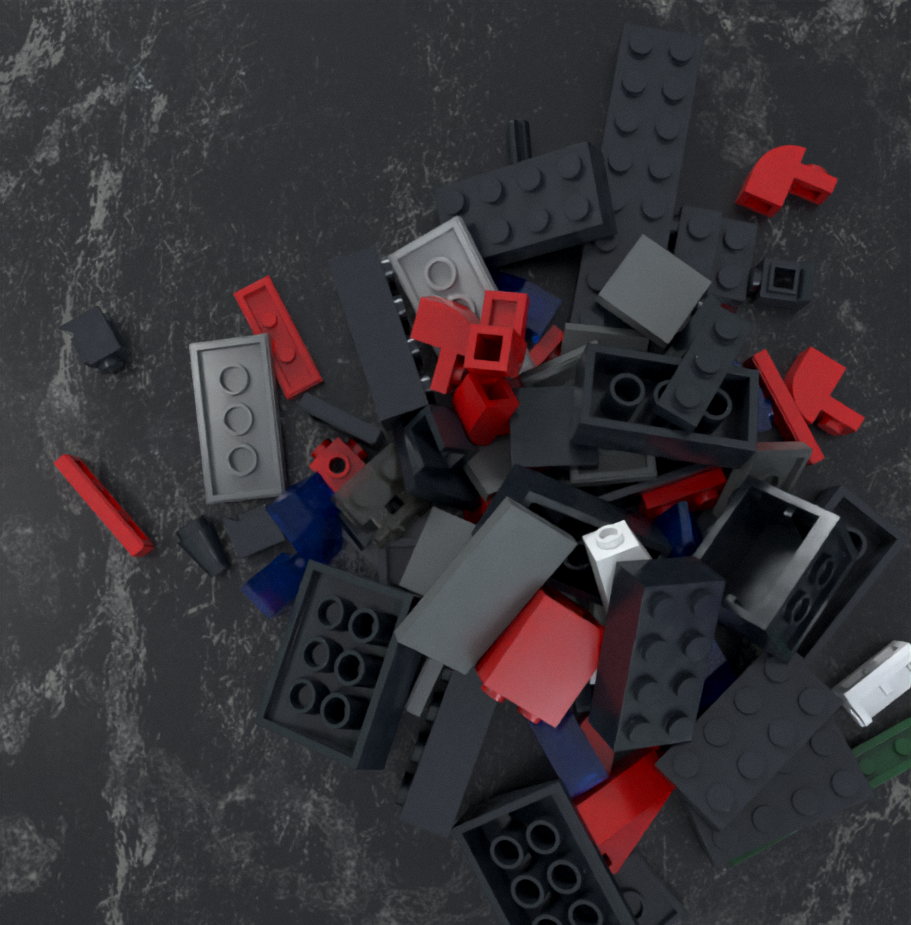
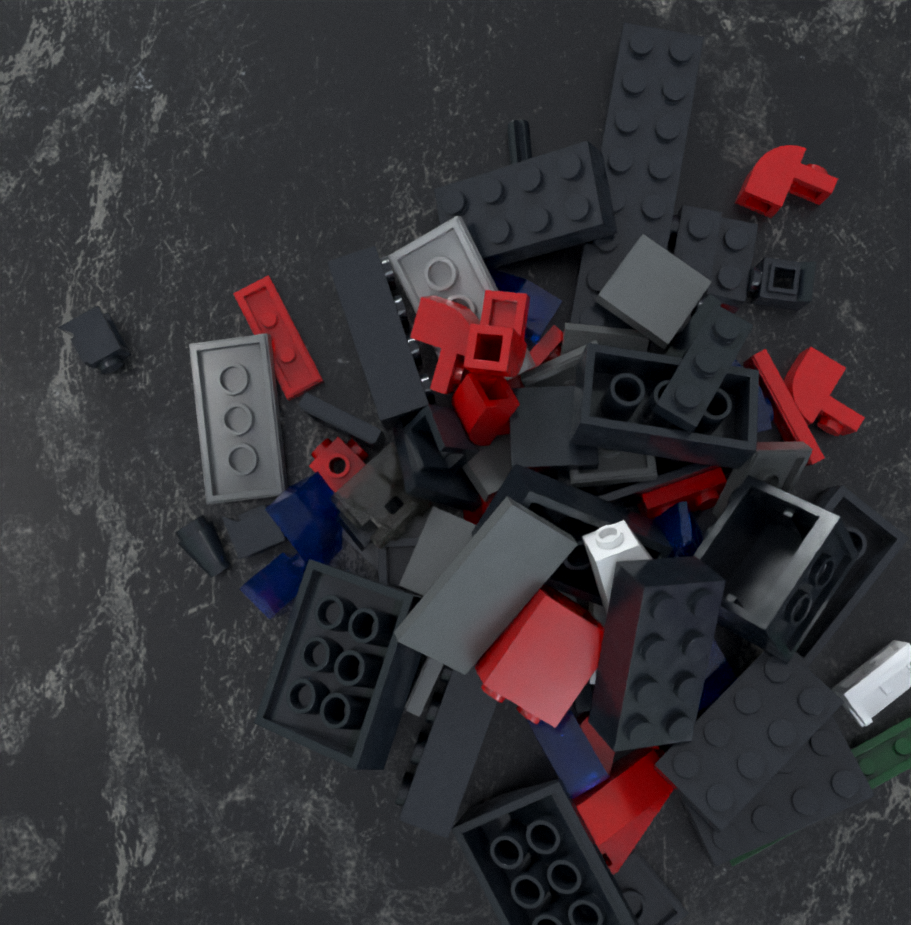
(104, 505): red tile -> none

